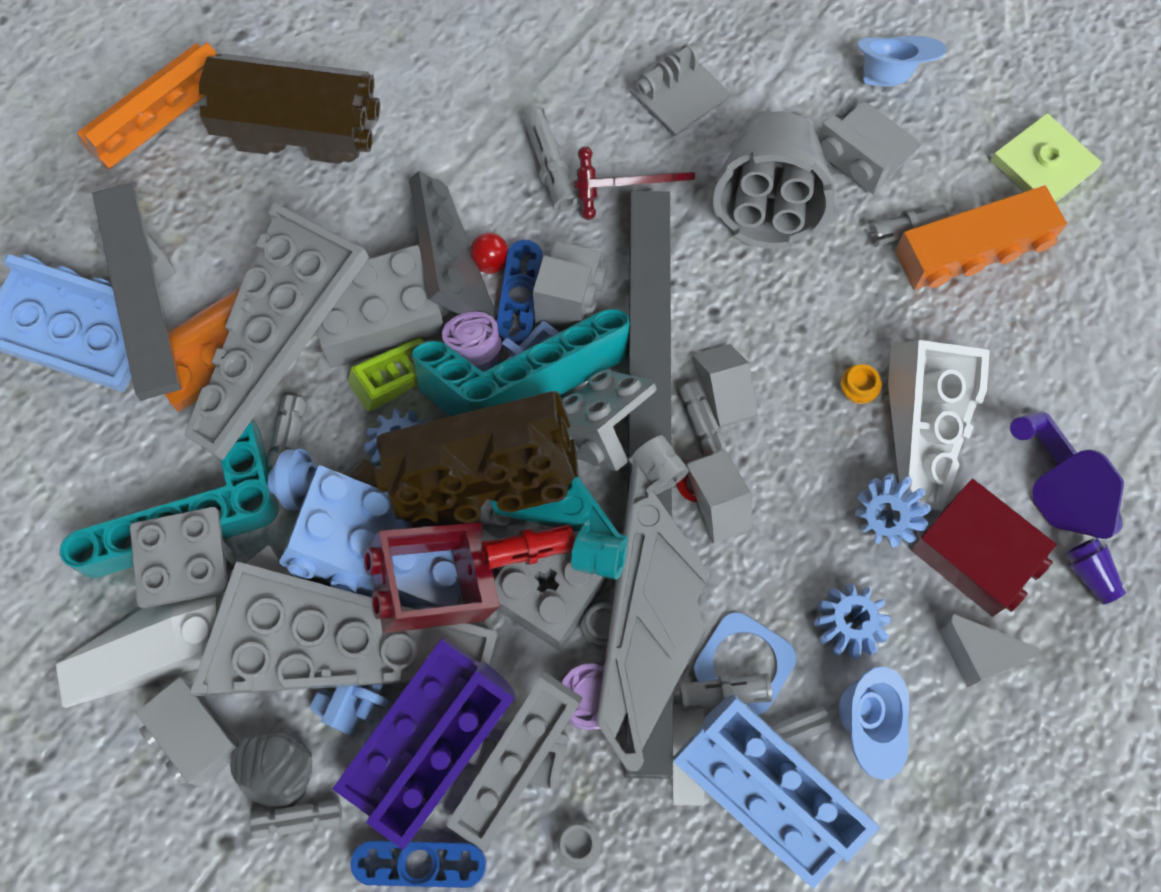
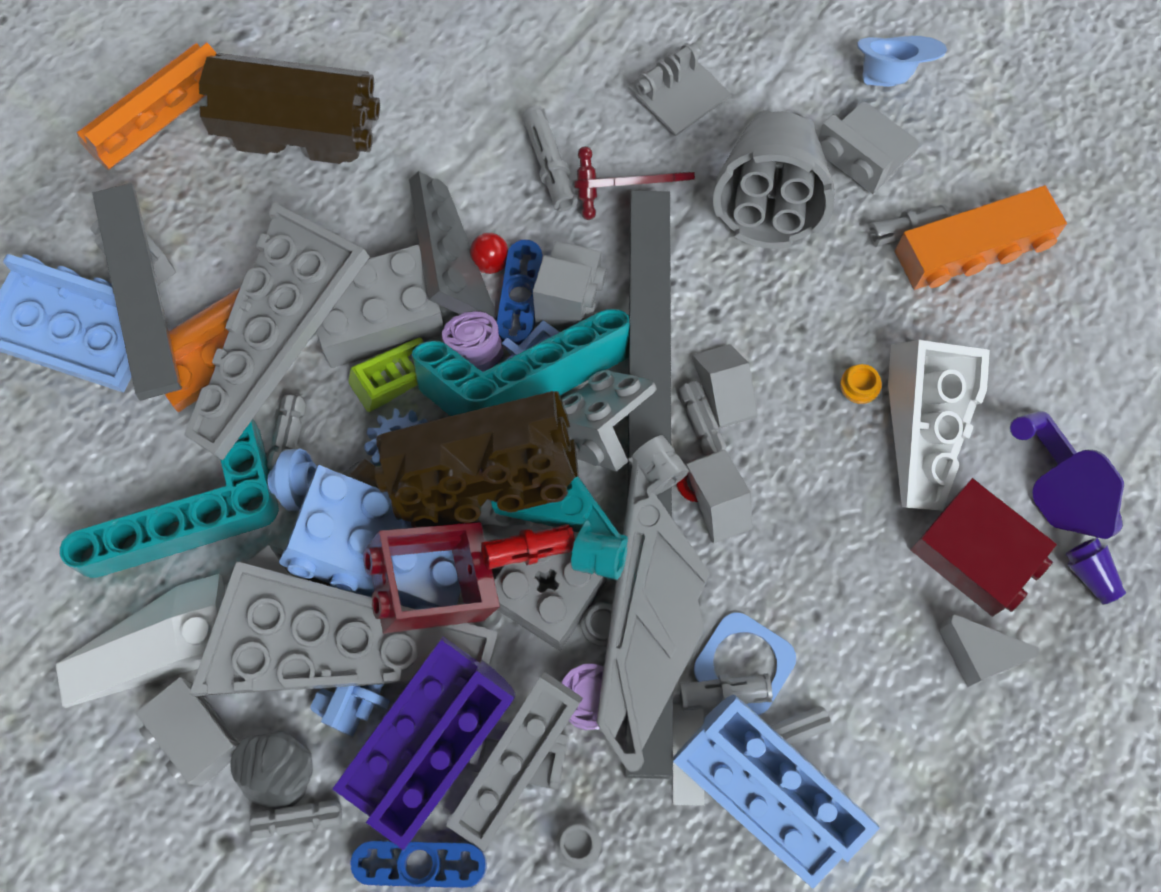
(180, 557): light grey bracket -> none
(860, 606): light blue gear -> none
(877, 719): light blue piece -> none
(901, 499): light blue gear -> none
(1047, 157): yellowish green plate -> none

